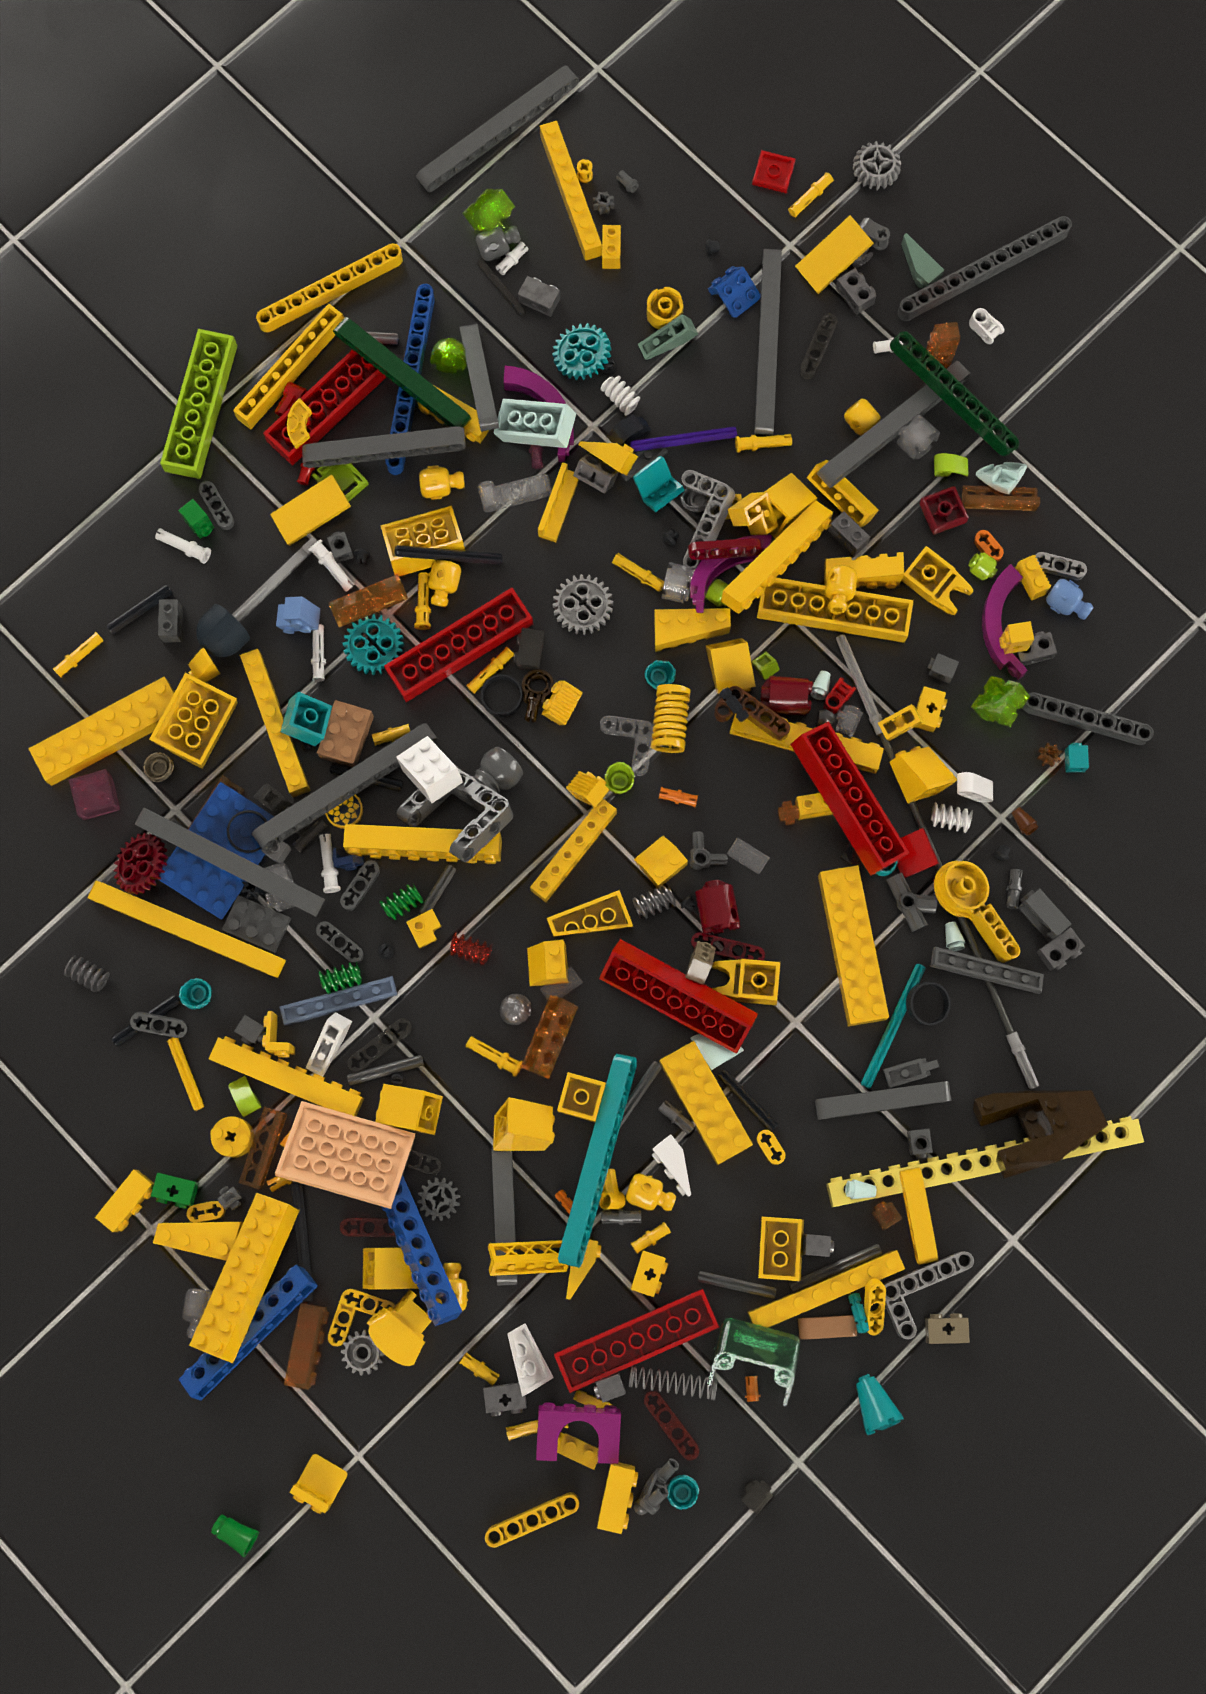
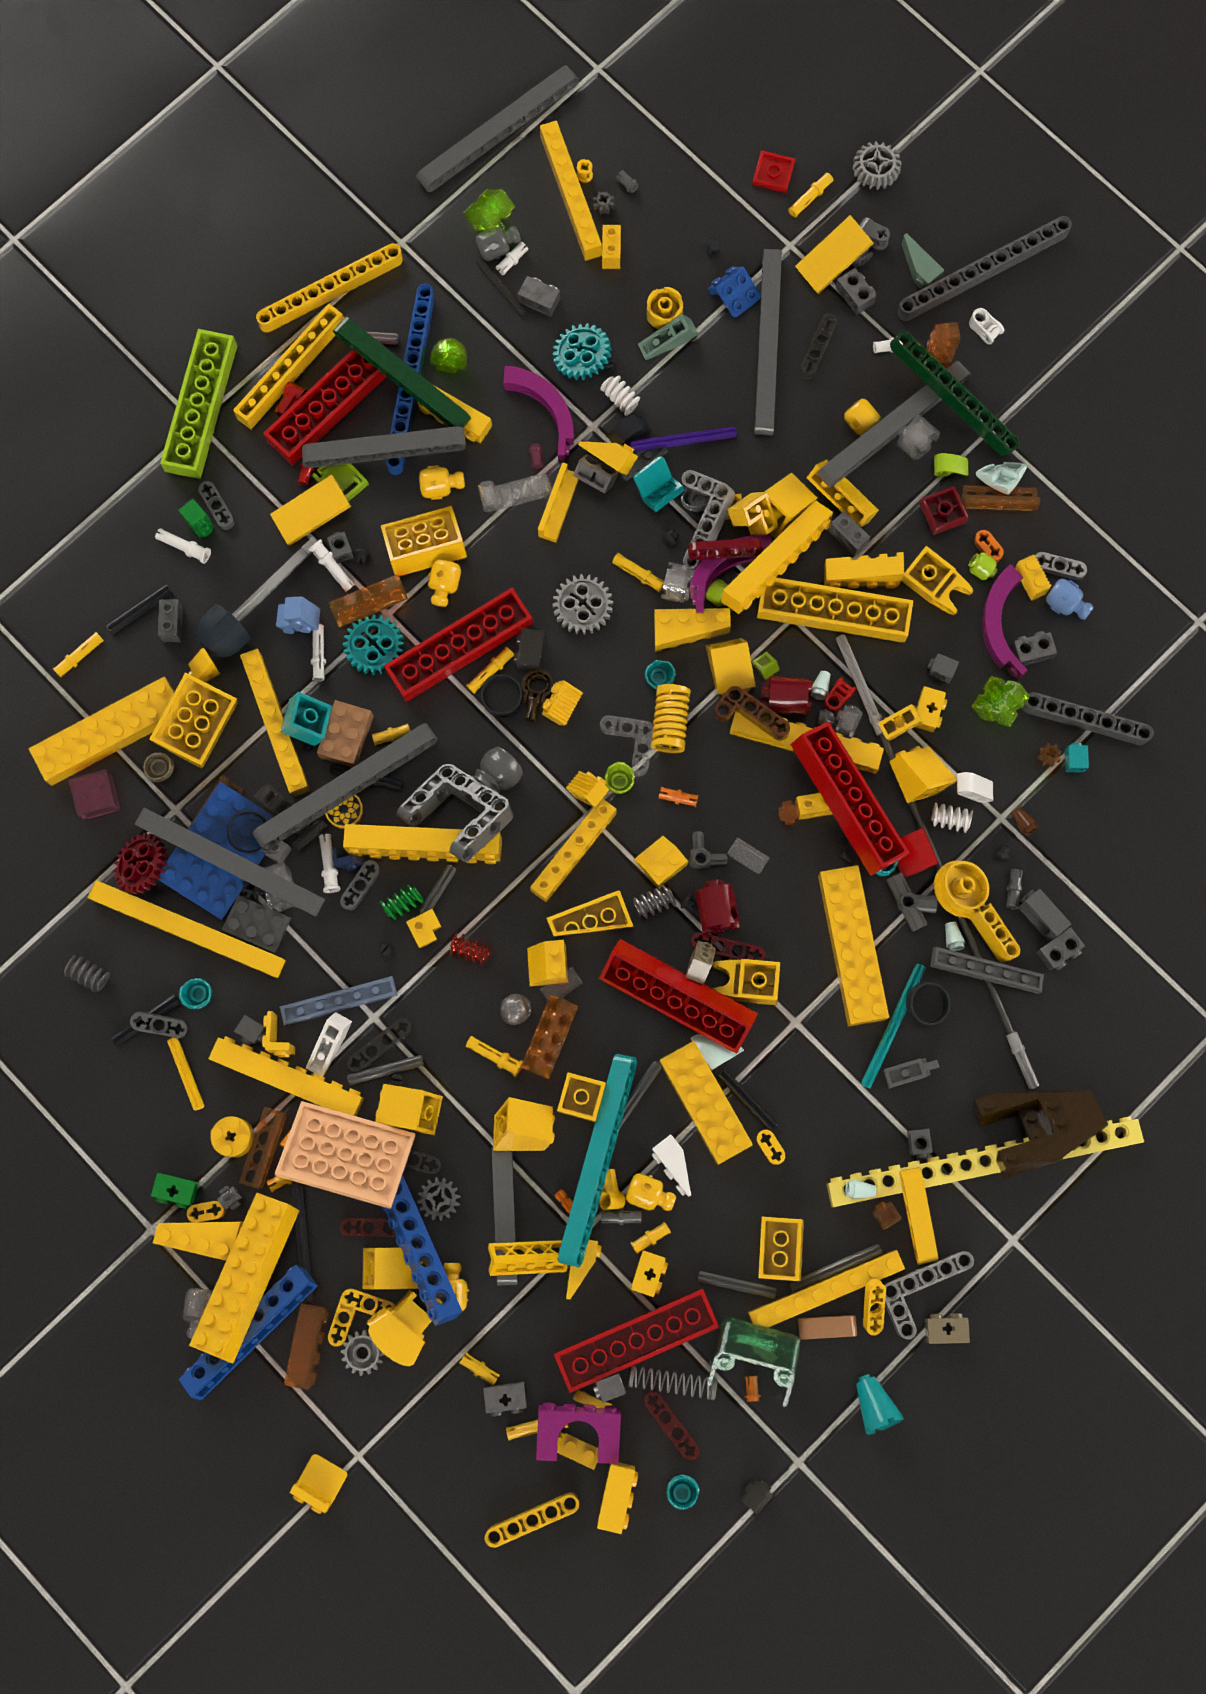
(125, 1201): yellow brick -> none
(235, 1534): green plant -> none
(244, 1097): lime panel -> none
(297, 423): yellow tile -> none
(332, 929): dark grey beam -> none
(341, 978): green piece -> none
(423, 610): yellow pin -> none
(429, 769): white brick -> none
(448, 555): black axle -> none
(479, 377): dark grey beam -> none
(528, 1360): white wing -> none
(535, 423): light aqua brick -> none
(655, 1489): dark grey connector -> none
(676, 1117): flat silver axle -> none
(734, 704): black axle -> none
(754, 442): yellow pin -> none
(817, 1245): flat silver brick -> none
(840, 587): yellow piece -> none
(858, 1313): teal axle -> none
(883, 1100): dark grey beam -> none
(1017, 637): yellow brick -> none

